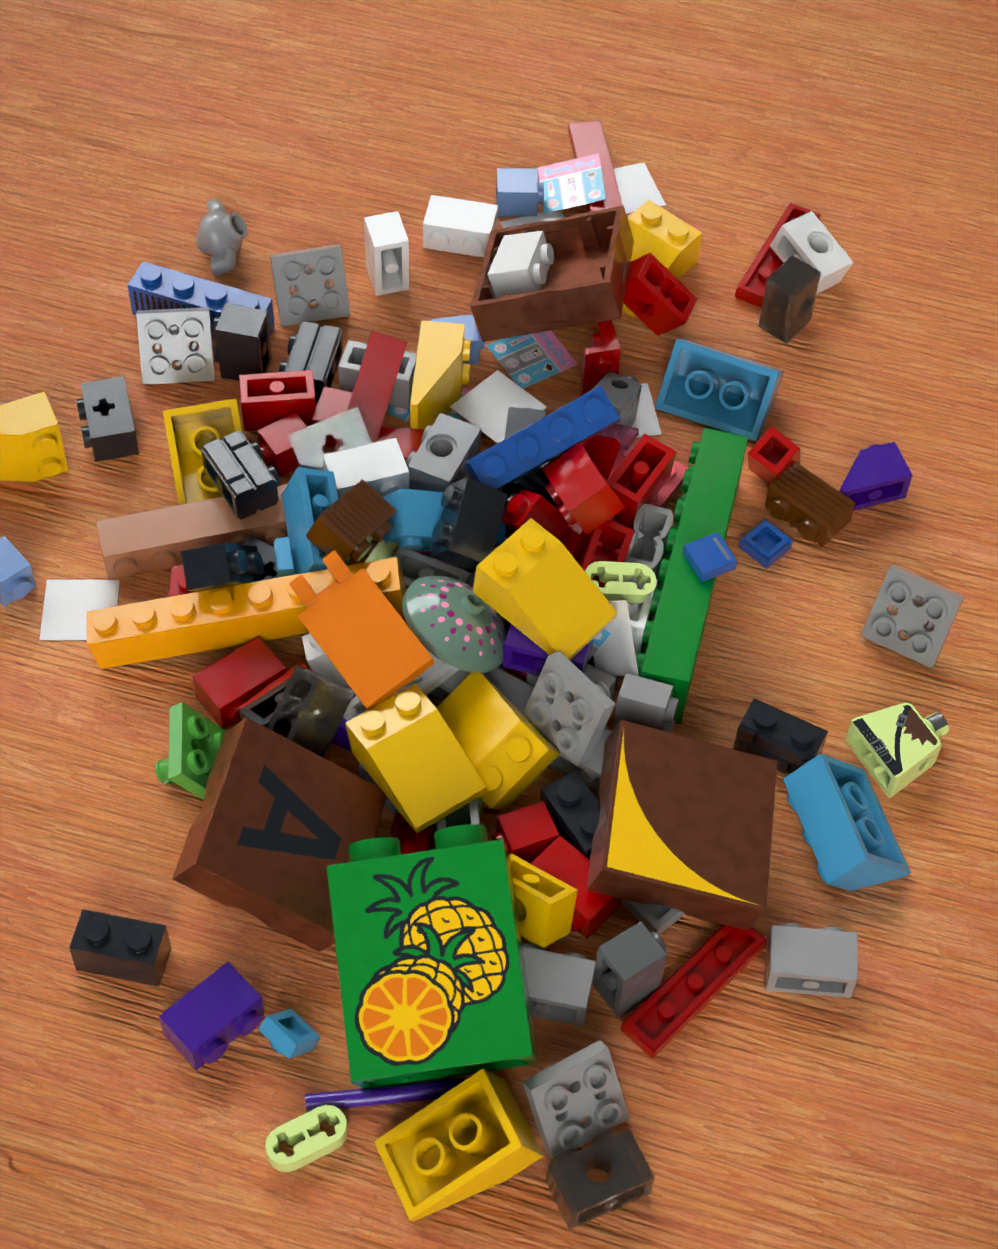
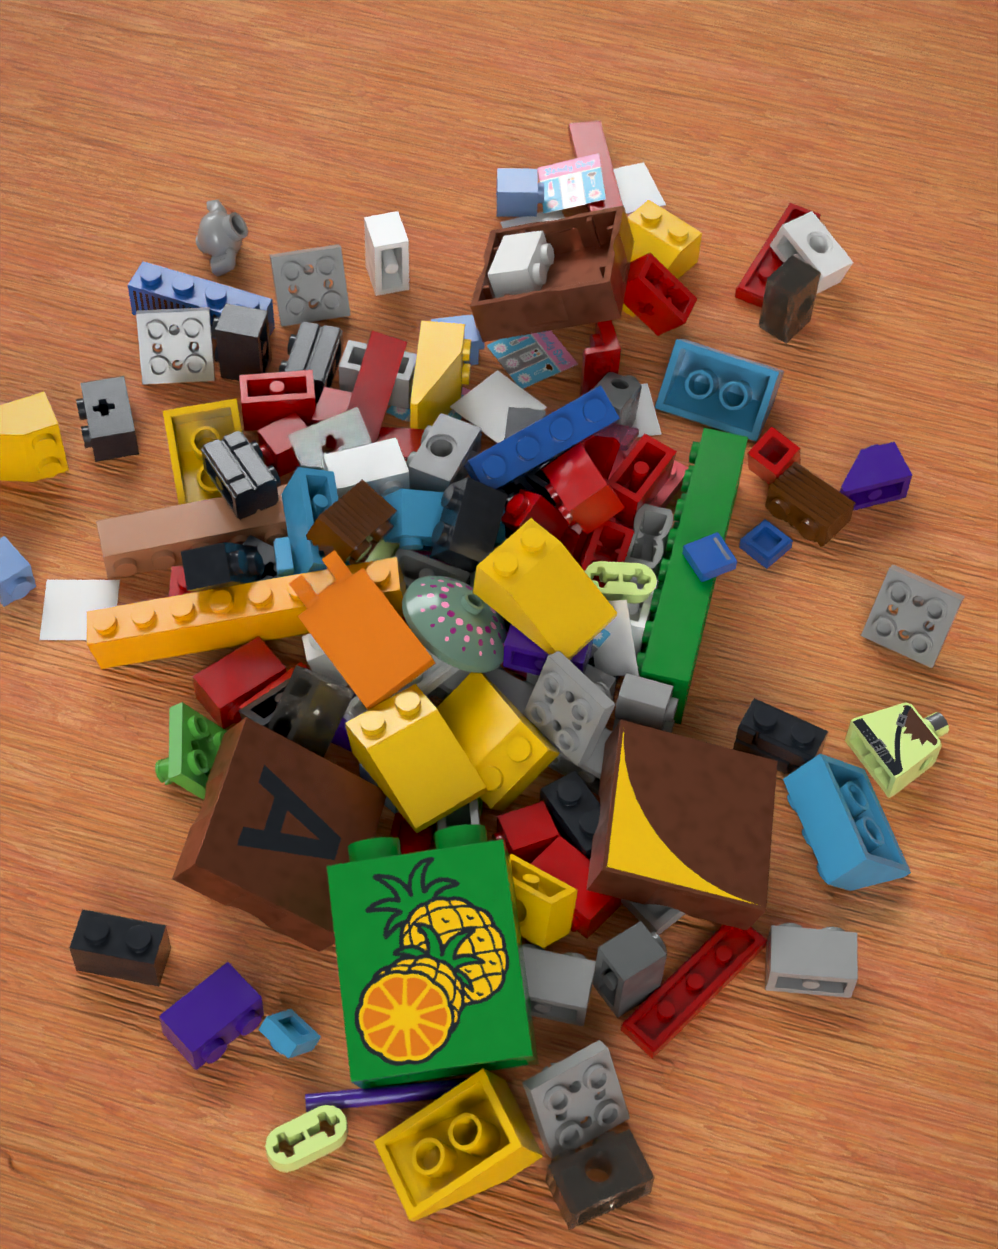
(458, 225): white brick -> none

